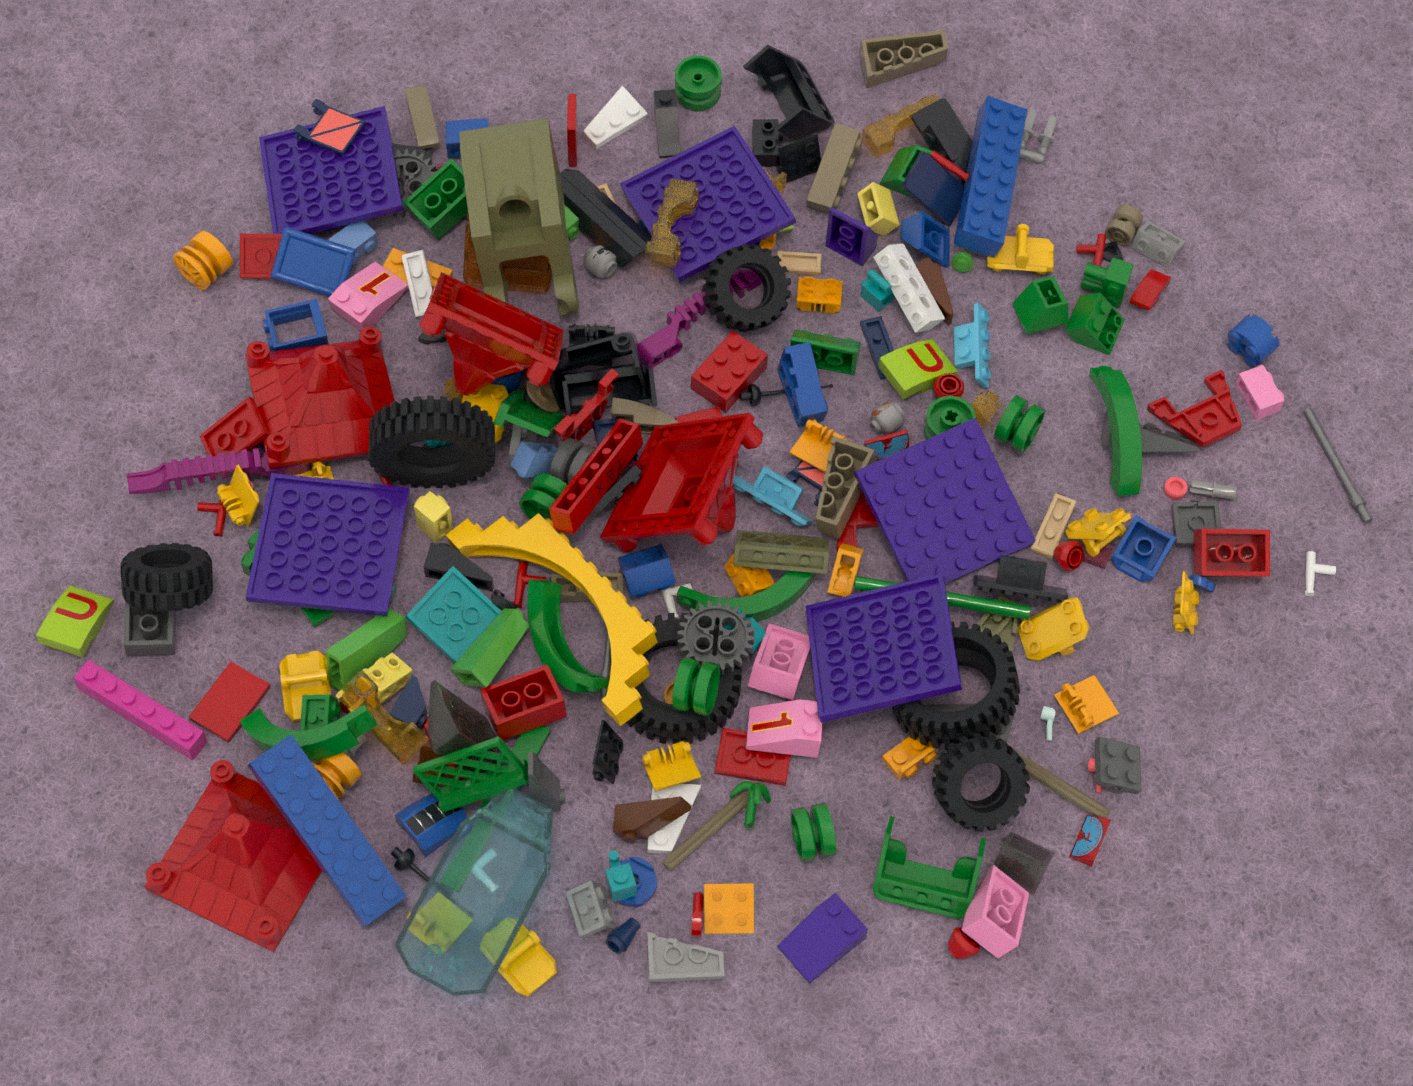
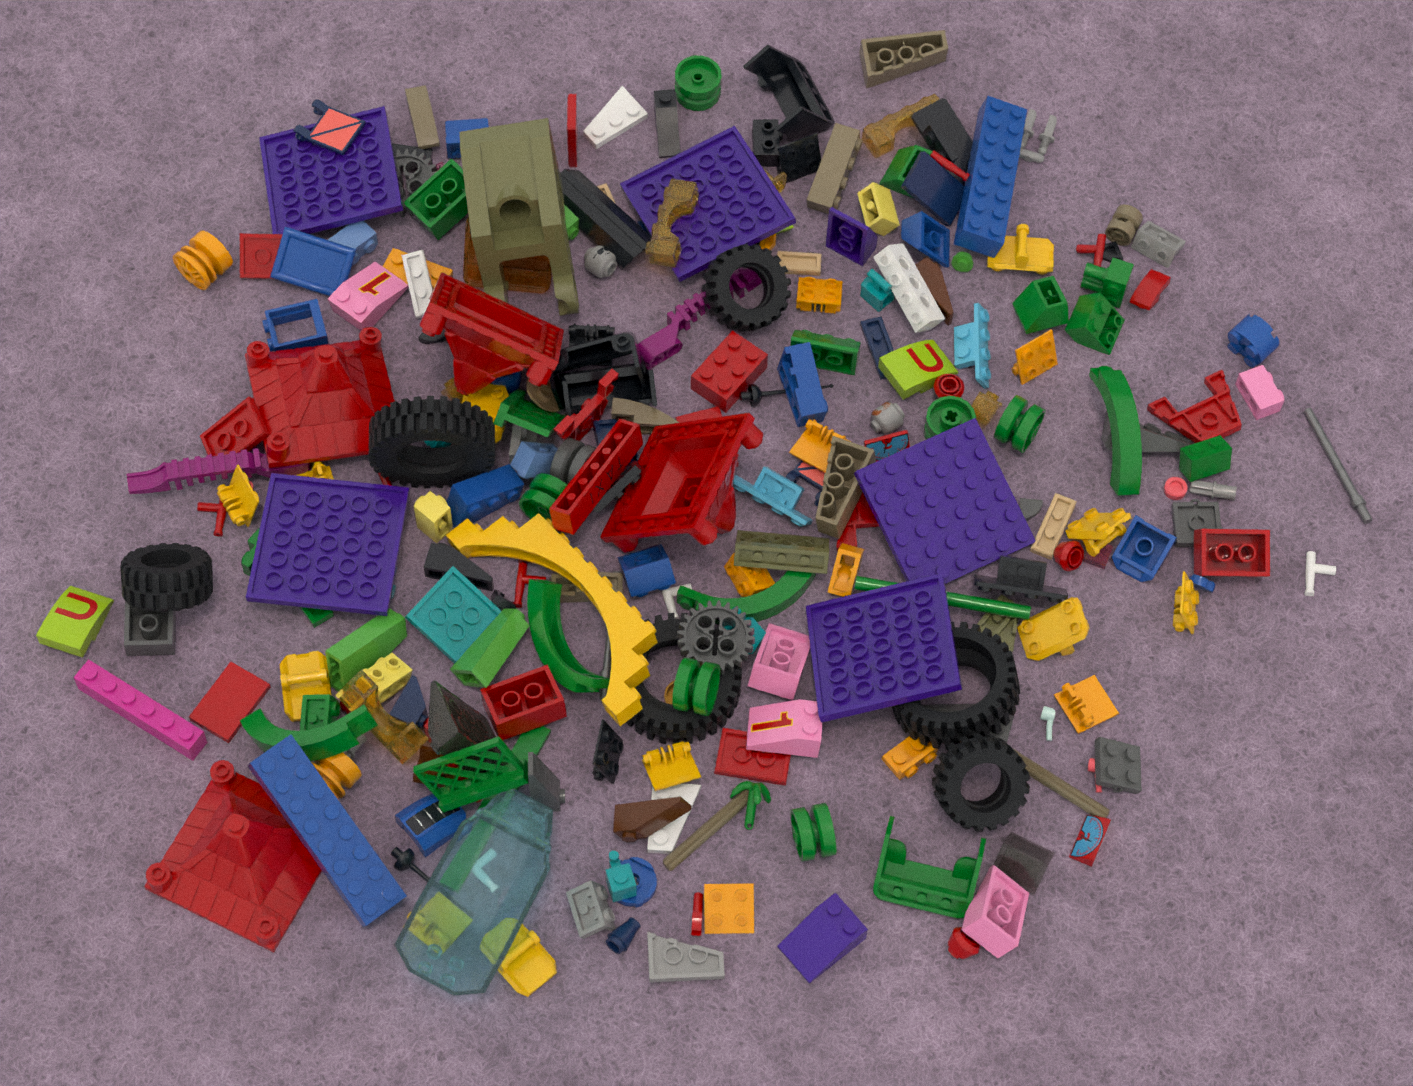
(483, 494): none -> blue wedge
(1030, 507): none -> dark grey tile
(1035, 357): none -> light orange hinge
(1205, 458): none -> green brick

